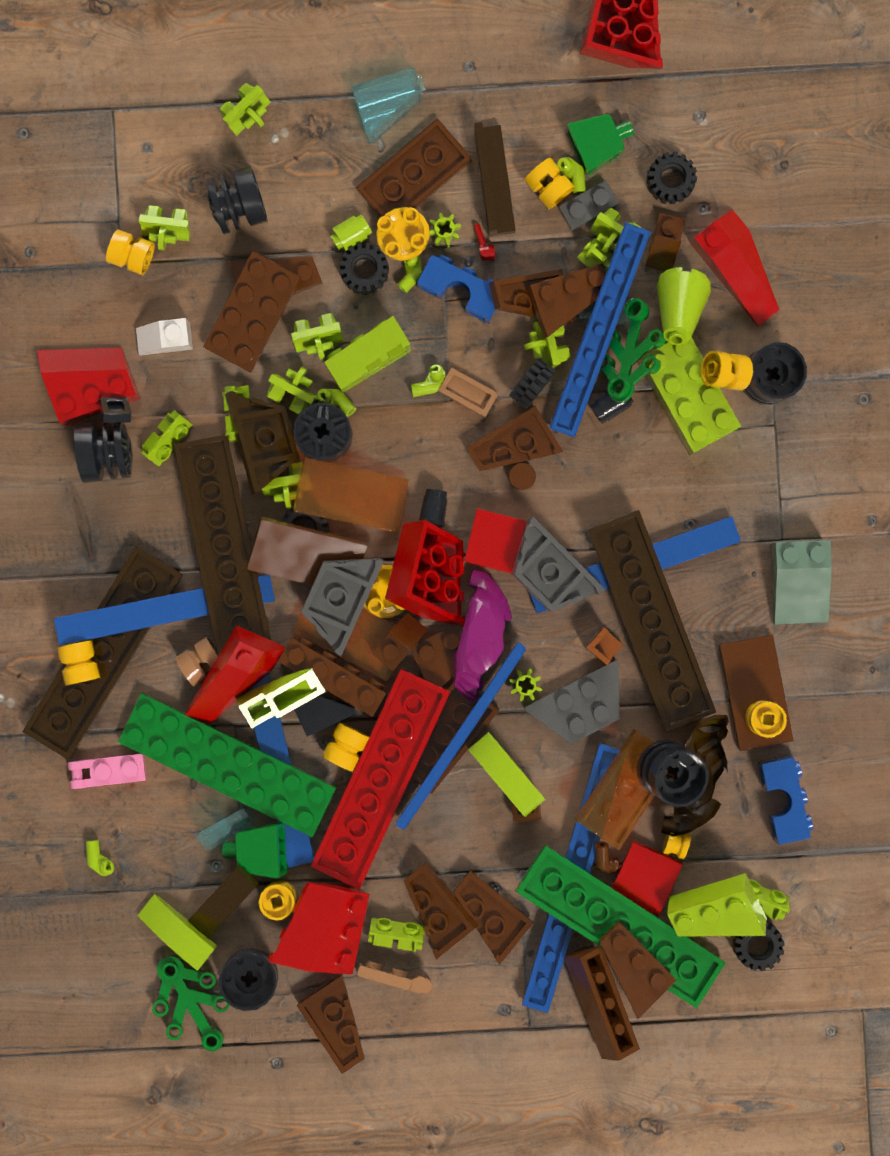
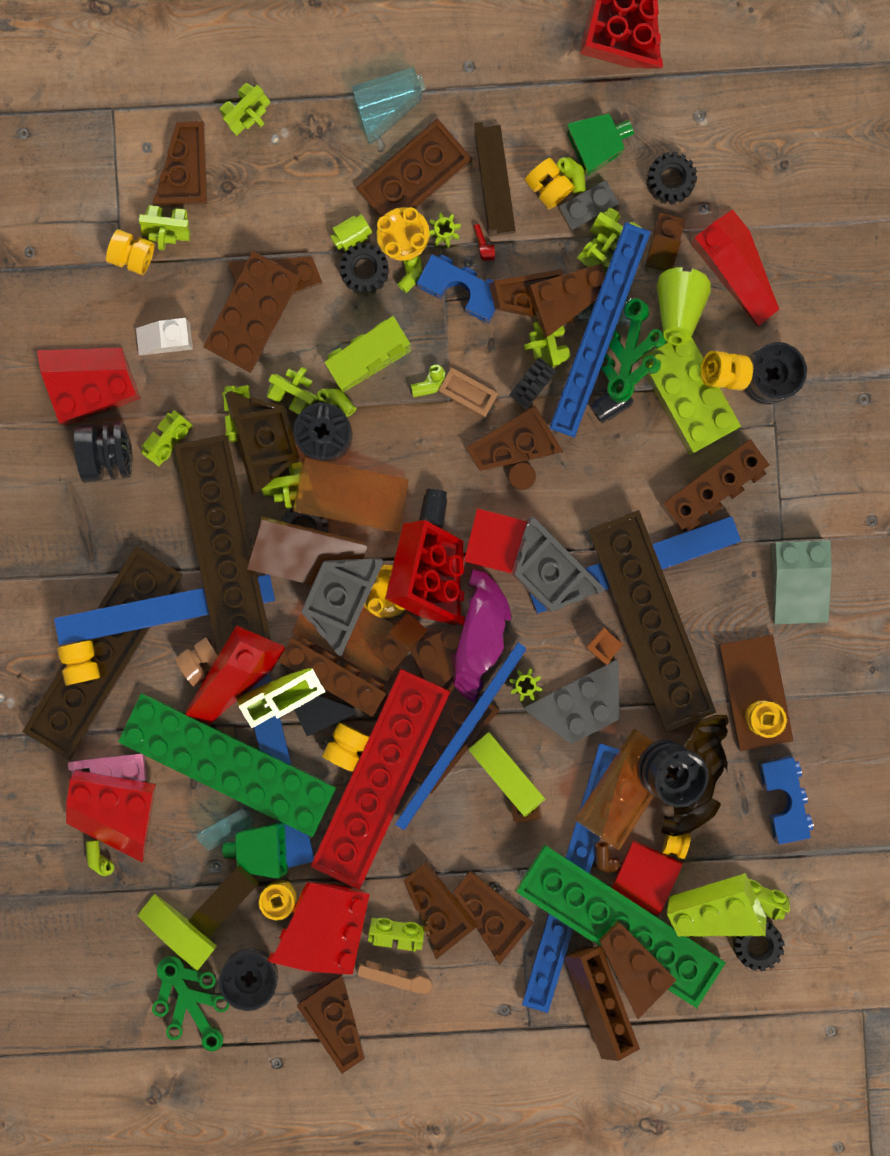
(111, 810): none -> red wedge
(115, 410): black plate -> none
(184, 172): none -> reddish brown wing
(236, 200): black wheel -> none
(318, 338): lime hips -> none
(714, 485): none -> reddish brown brick

